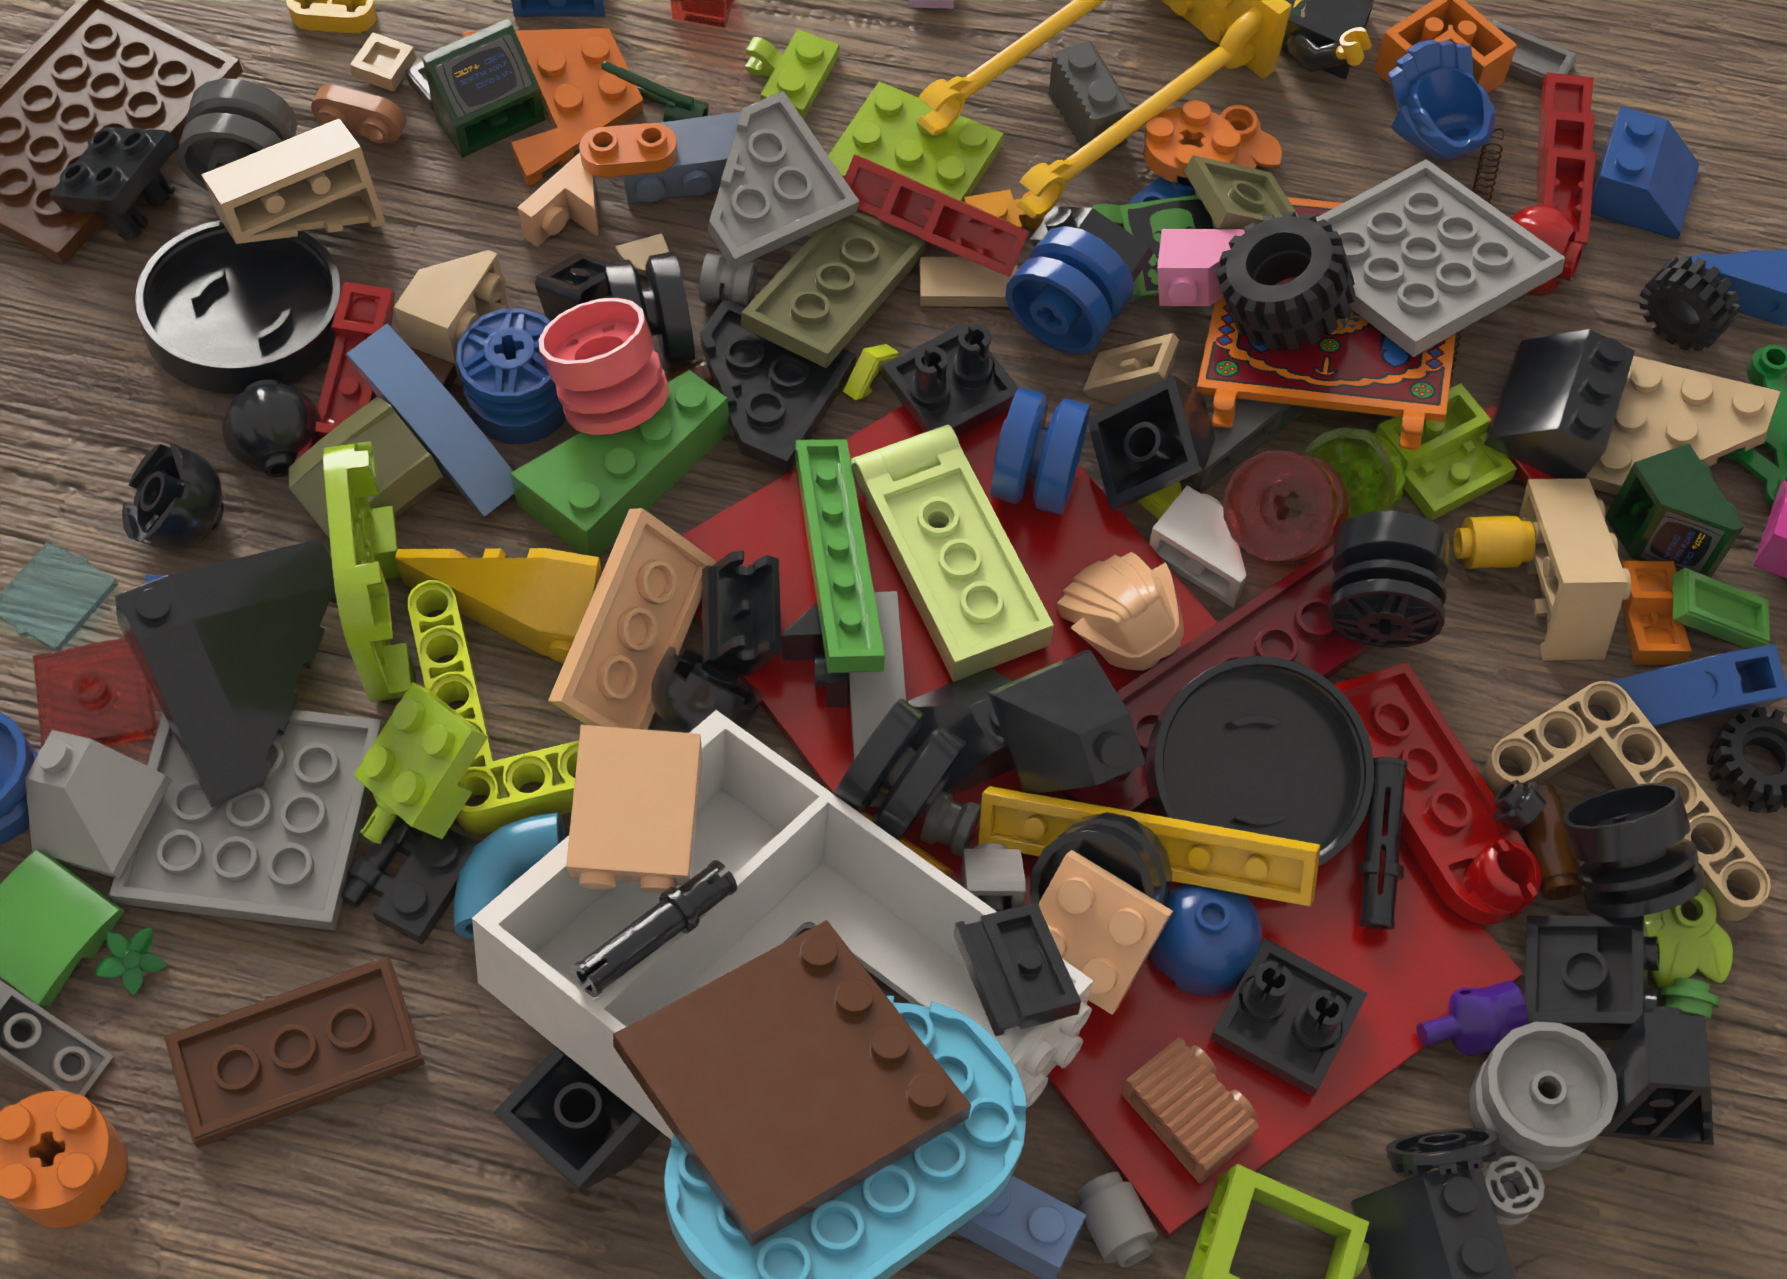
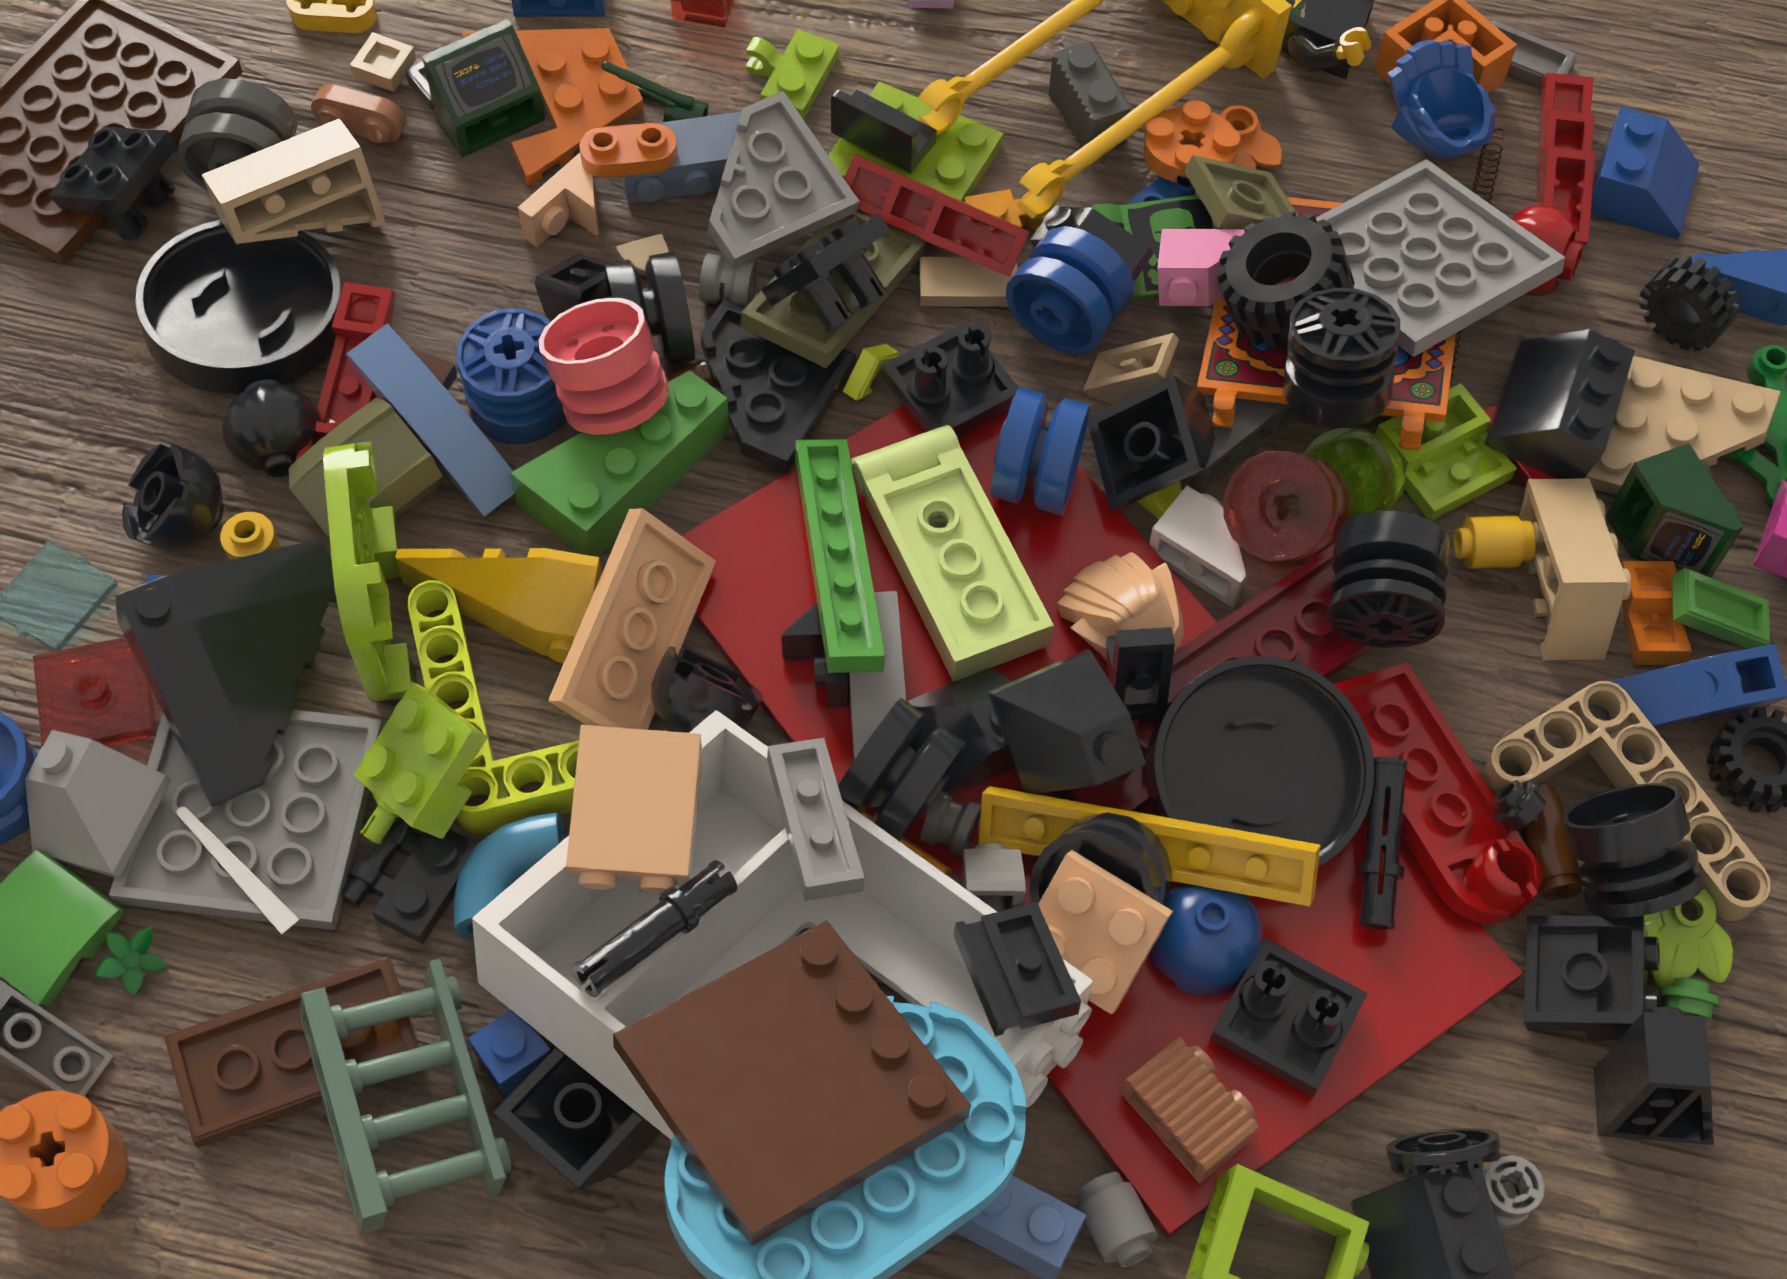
(248, 535): none -> yellow brick
(263, 898): none -> white sticker
(358, 1135): none -> sand green fence
(447, 300): tan slope -> none
(508, 1051): none -> blue brick
(741, 613): black hinge -> none
(810, 271): none -> black plate
(815, 819): none -> light grey plate
(881, 129): none -> black panel
(1141, 669): none -> black slope
(1341, 357): none -> black wheel
(1477, 1018): dark purple piece -> none
(1544, 1093): light grey wheel -> none

